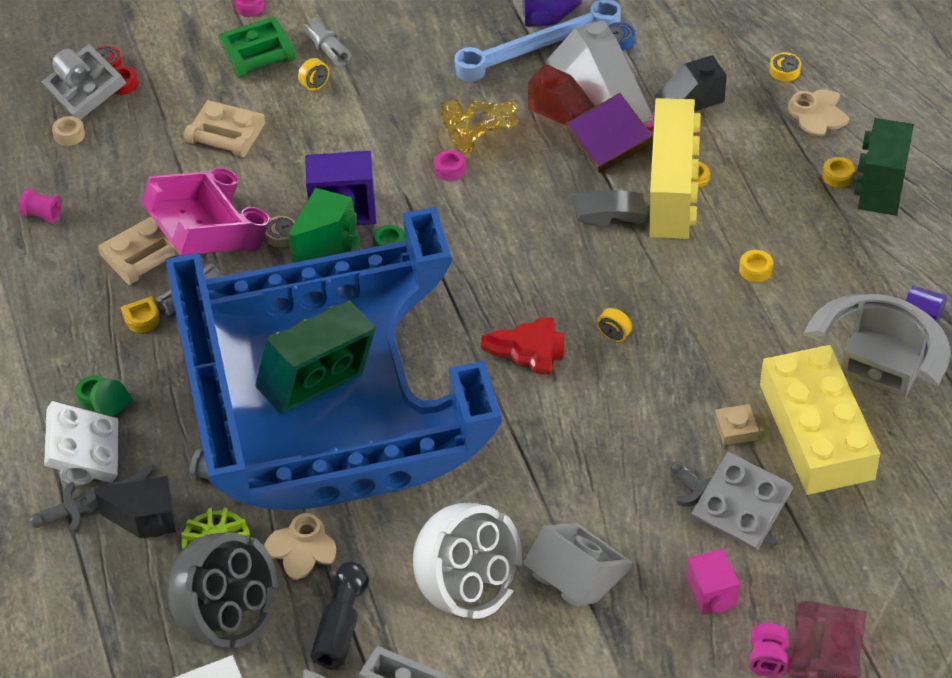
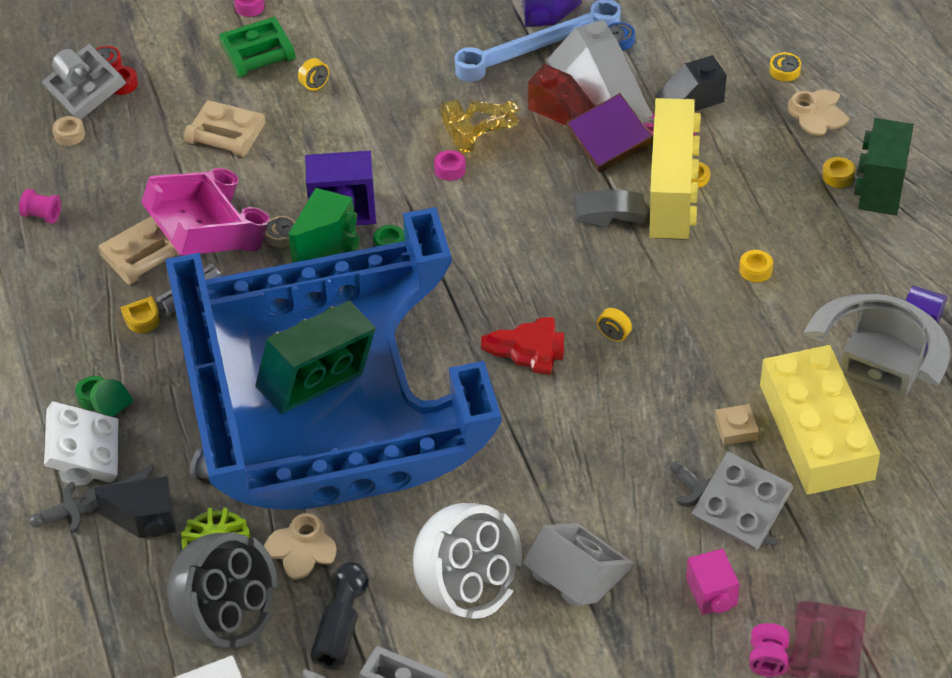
(327, 42): light grey pin -> none

